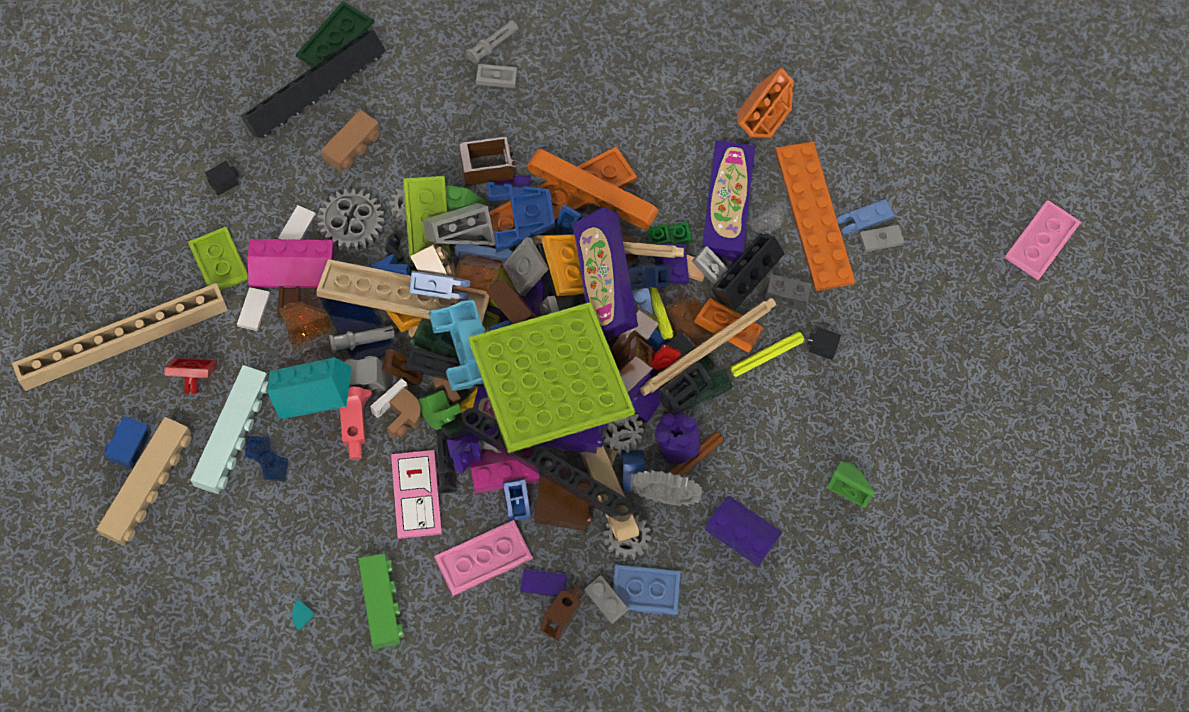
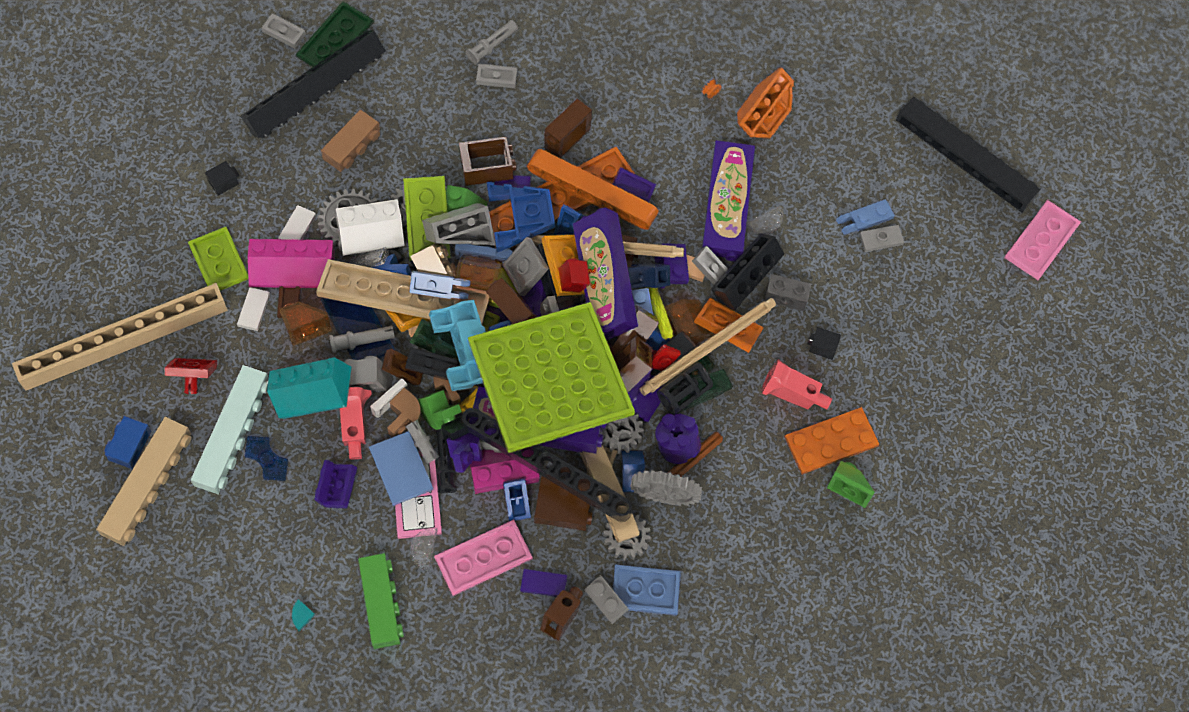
(283, 31): none -> light grey plate
(335, 484): none -> dark purple bracket
(369, 227): none -> white slope
(371, 258): none -> clear tile
(401, 468): none -> medium blue tile
(422, 441): none -> light grey pin
(423, 548): none -> clear plate
(567, 128): none -> reddish brown window
(574, 275): none -> red brick
(634, 184): none -> dark purple tile
(672, 234): green slope -> none
(712, 89): none -> orange bush
(743, 530): dark purple slope -> none
(767, 354): neon yellow axle -> none
(794, 387): none -> coral piece
(814, 216): orange plate -> none
(831, 440): none -> orange plate
(968, 154): none -> black brick

